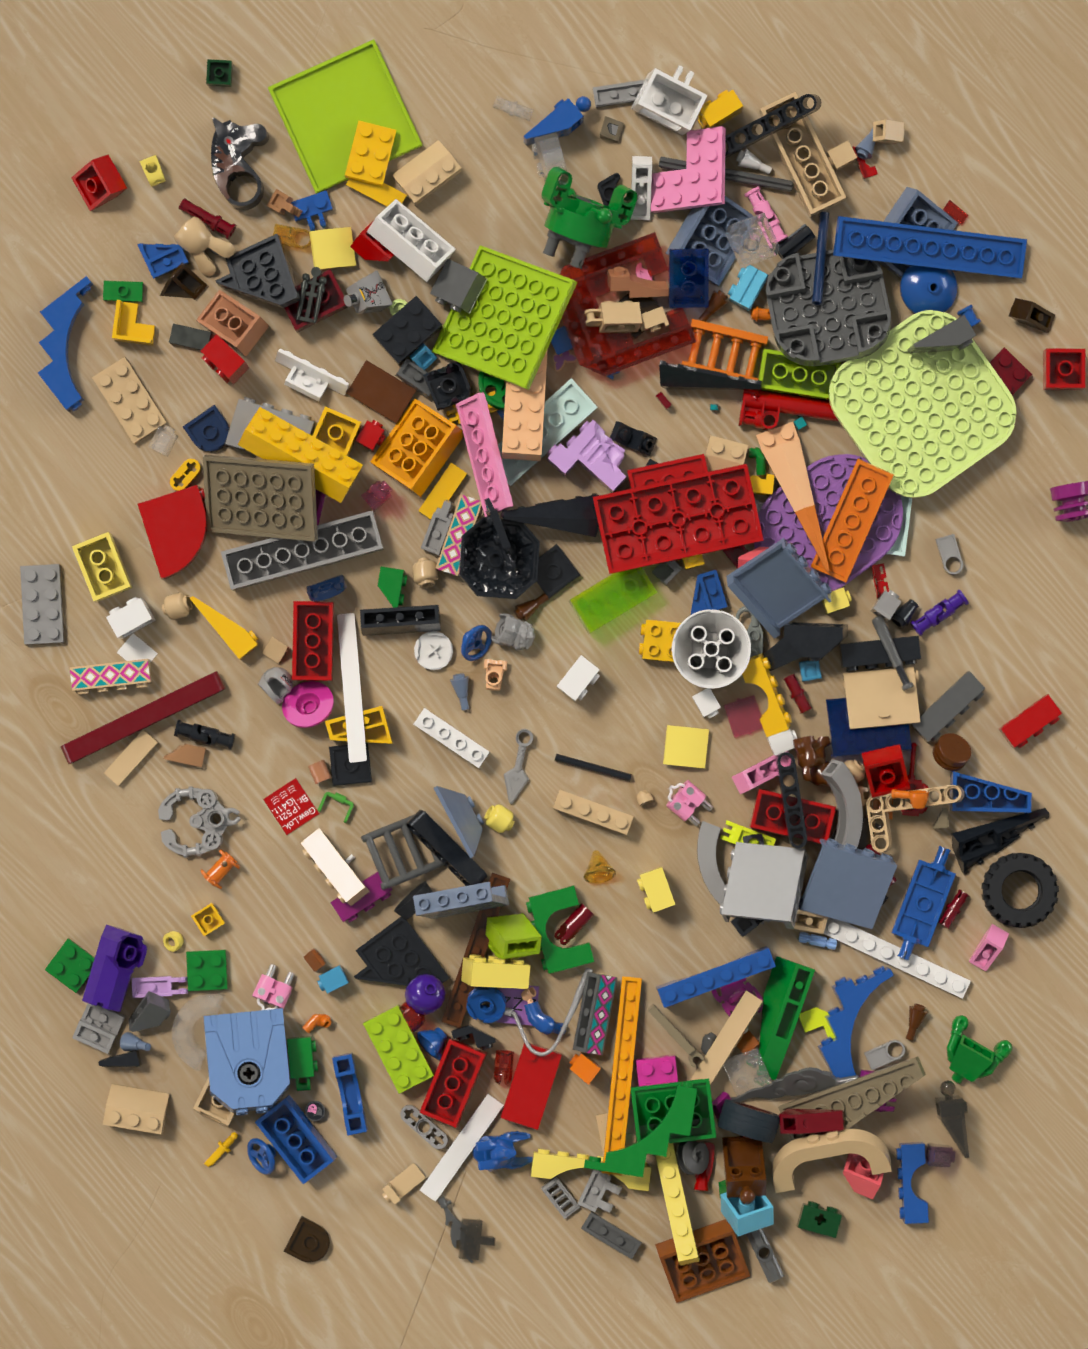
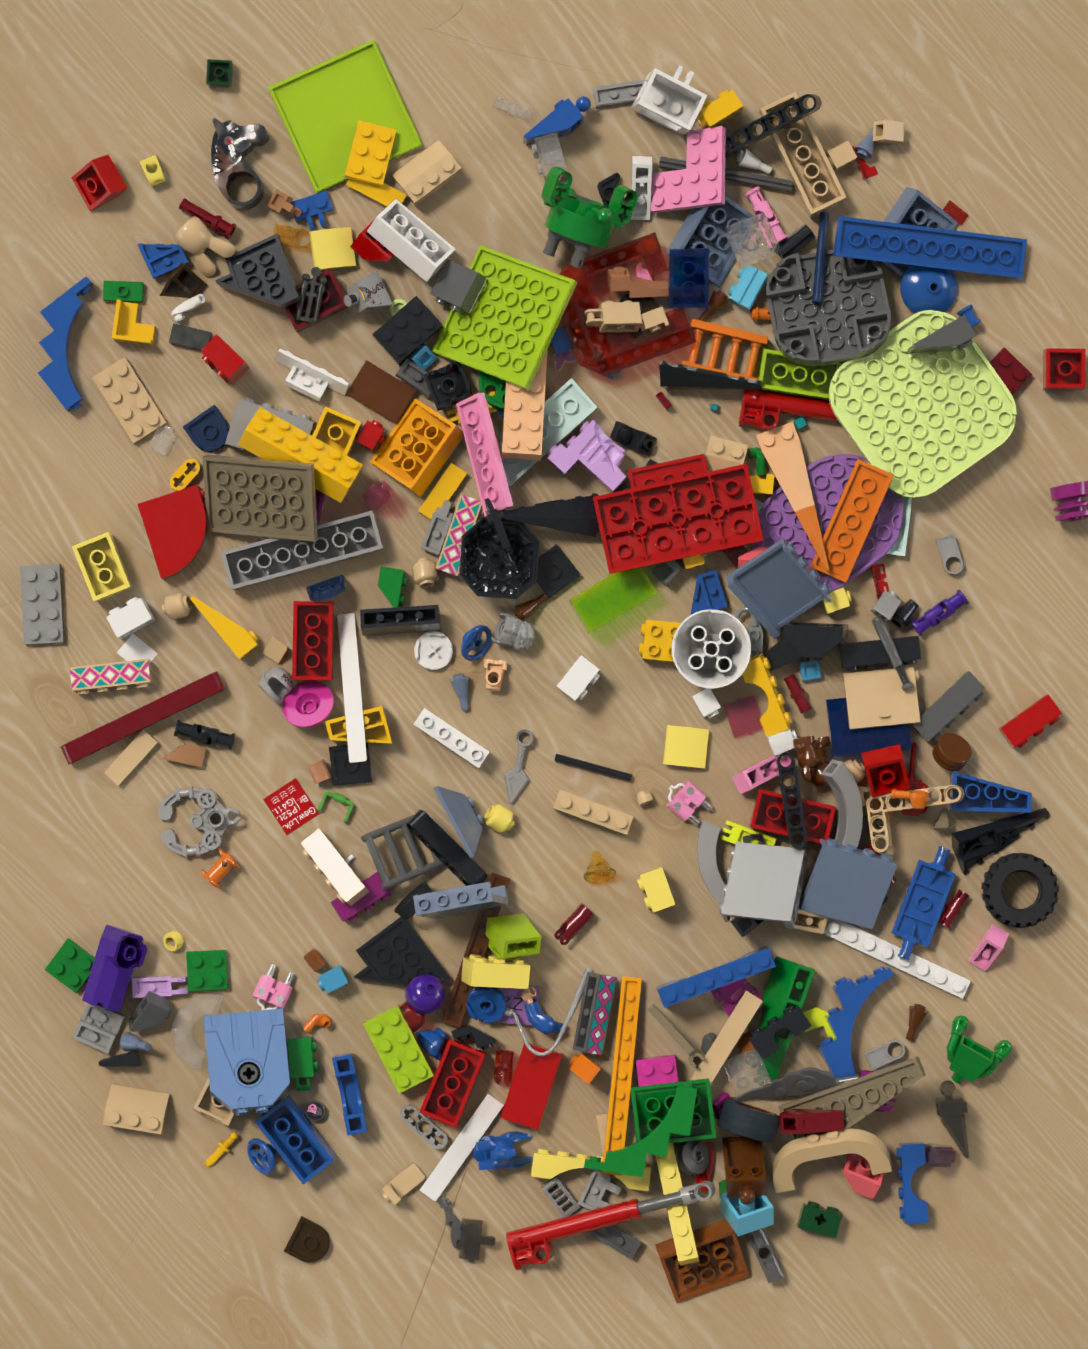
(186, 306): none -> white arm
(208, 919): yellow piece -> none
(233, 322): nougat slope -> none
(529, 1240): none -> red piece
(557, 957): green arch -> none
(611, 129): dark tan slope -> none
(792, 1019): none -> black arch
(817, 940): light blue axle -> none
(1031, 314): dark brown slope -> none

